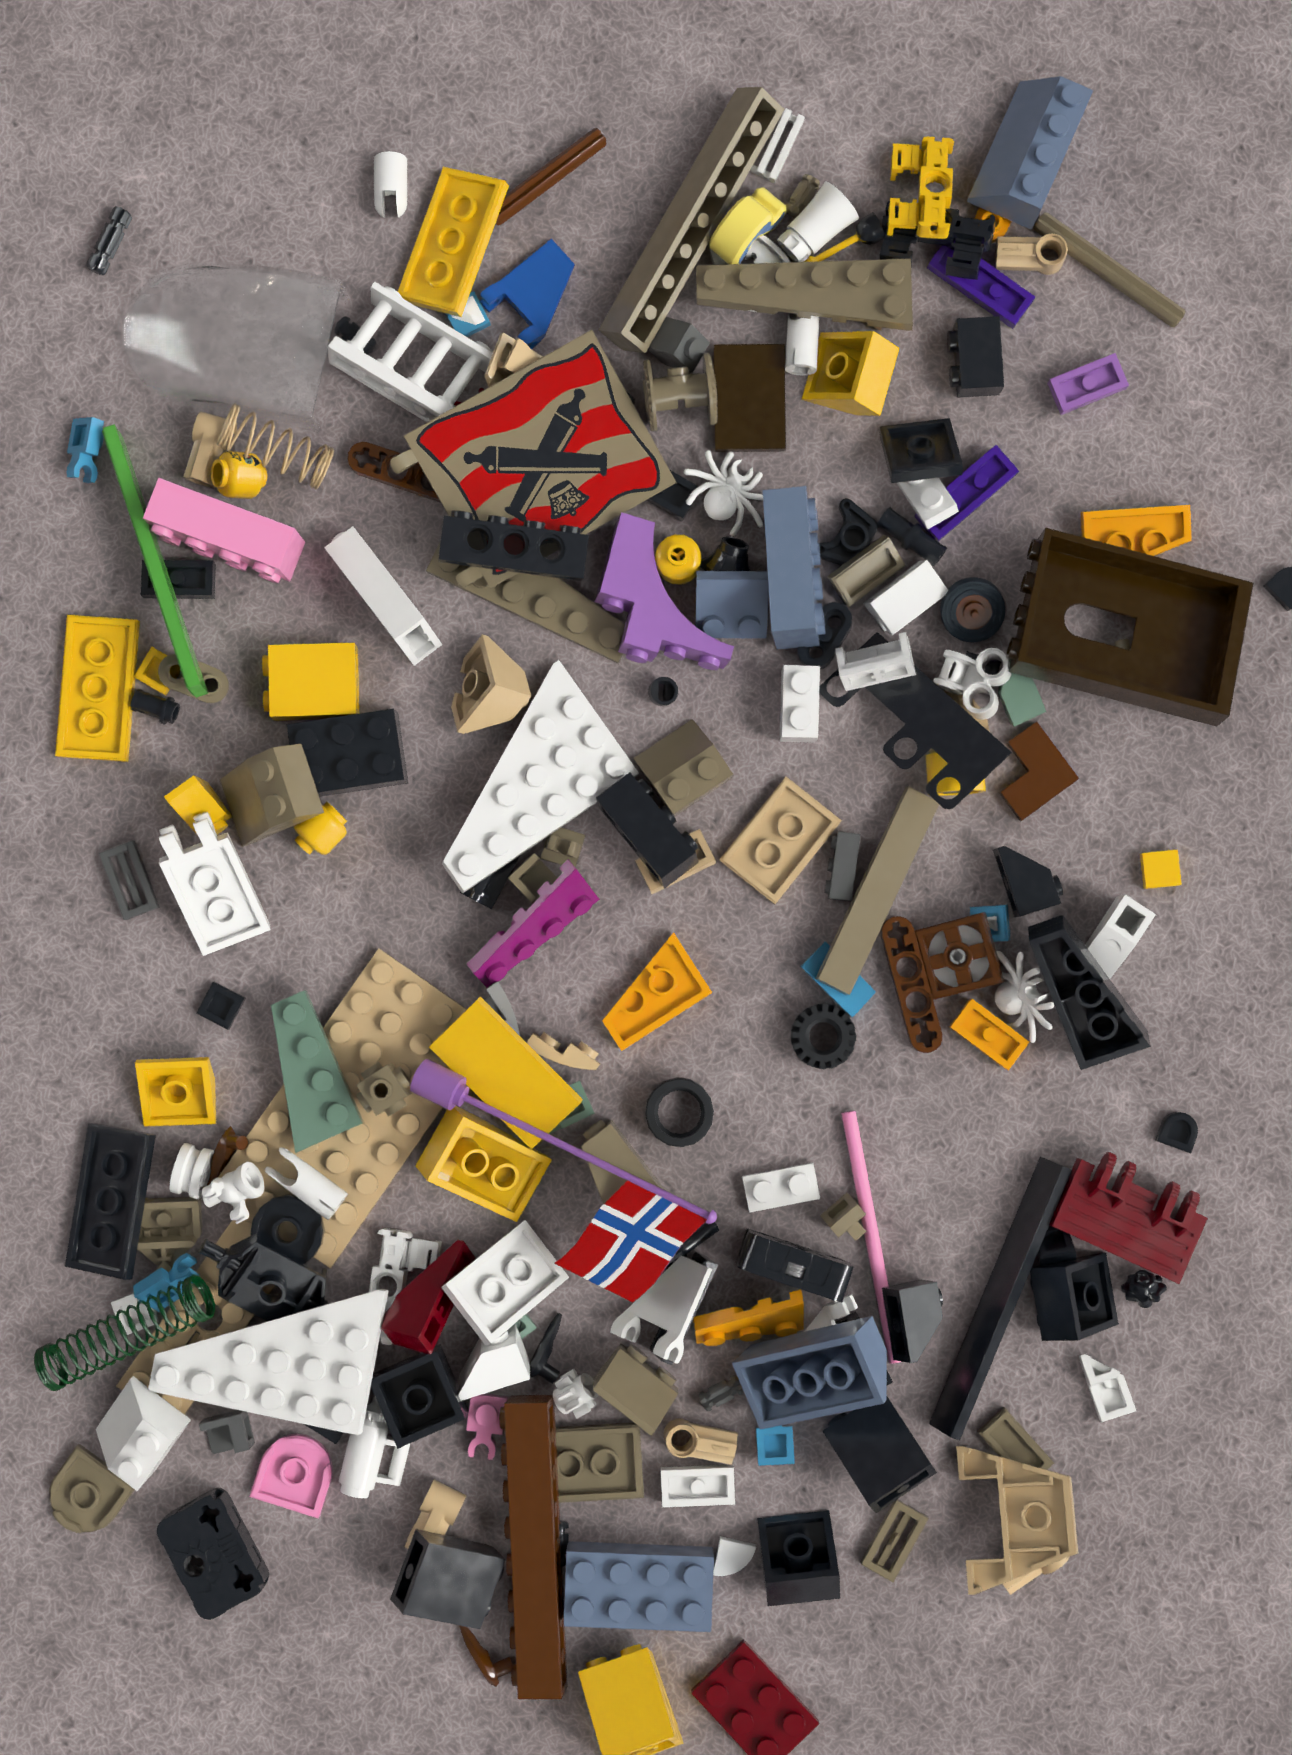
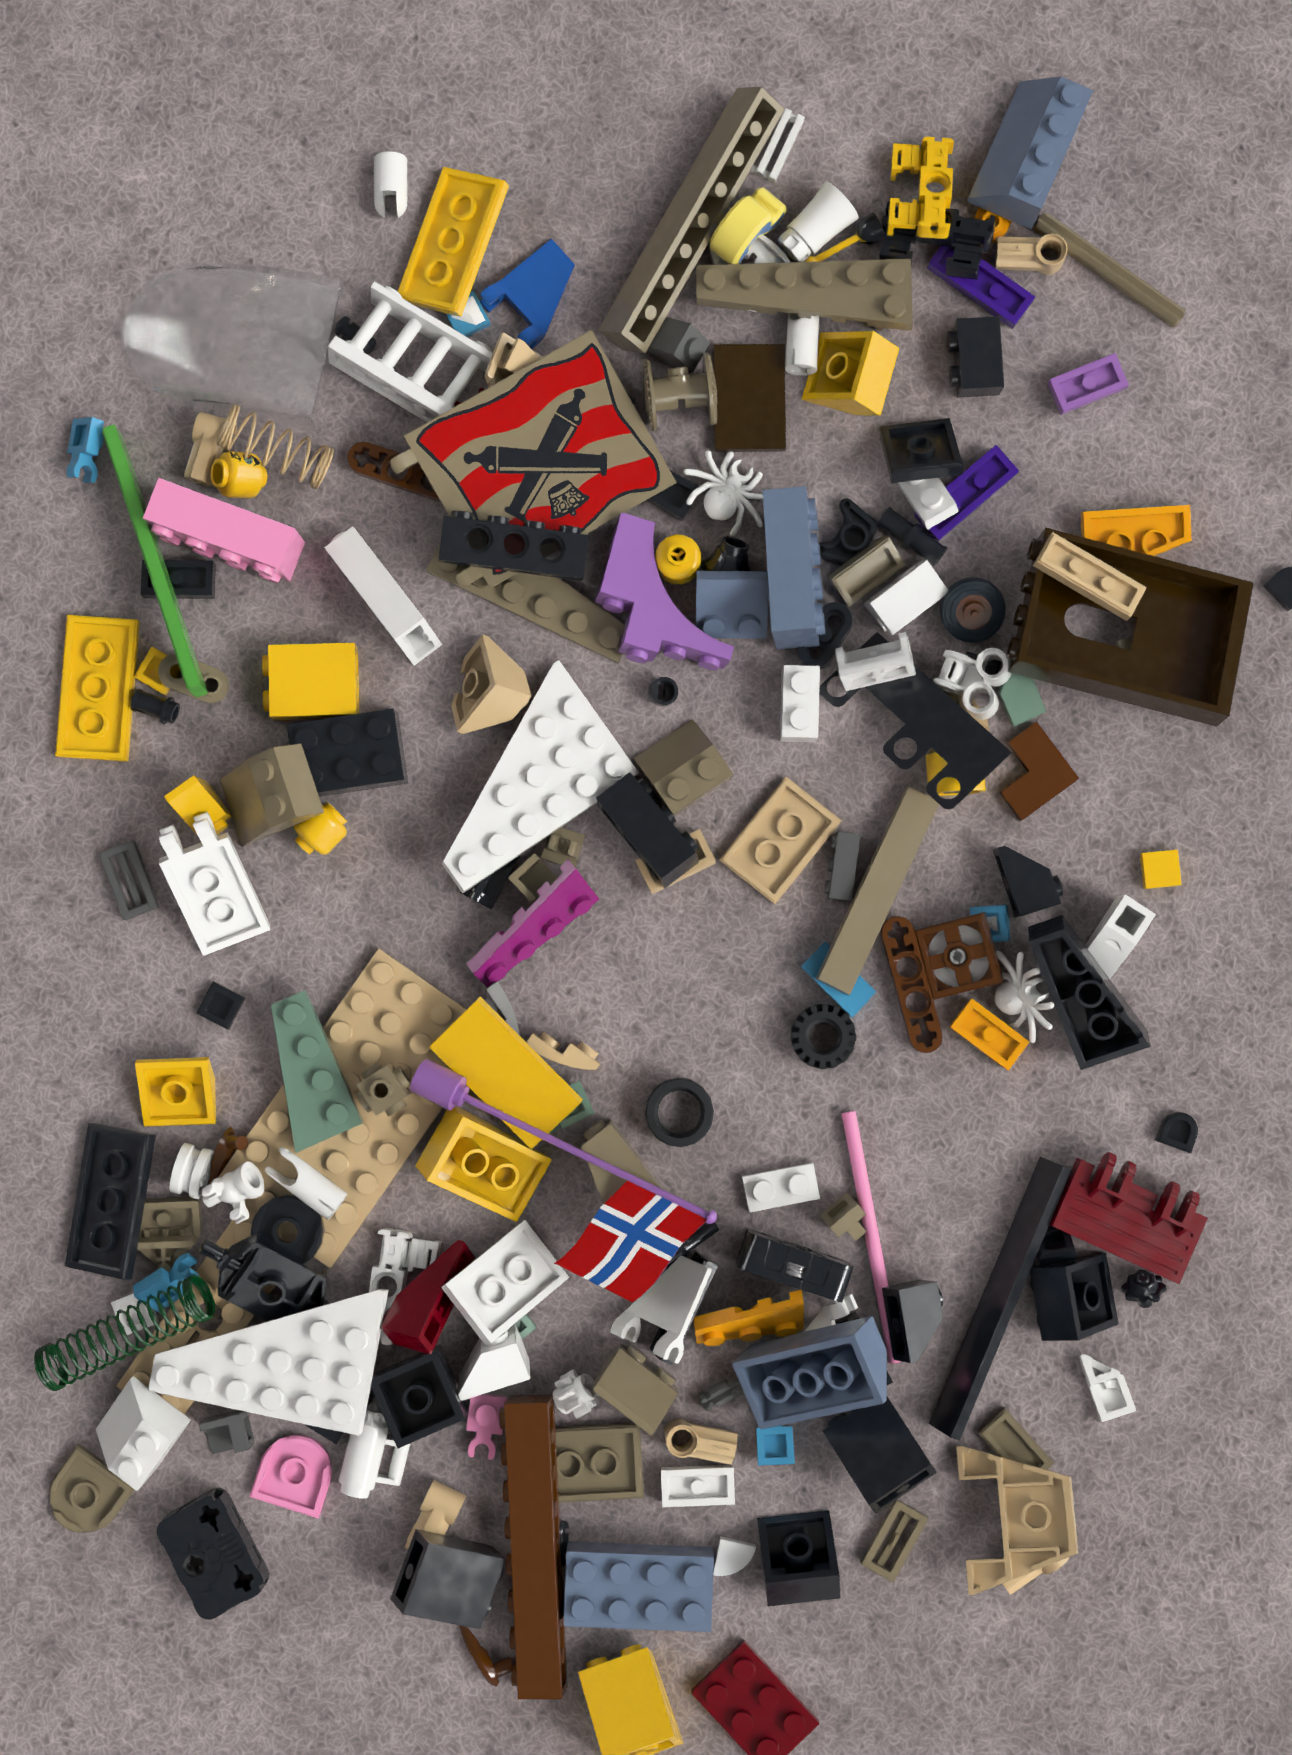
(109, 240): black axle -> none
(539, 1363): black bar -> none
(551, 174): reddish brown axle -> none
(657, 995): light orange wing -> none
(802, 195): dark tan piece -> none
(1089, 576): none -> tan tile

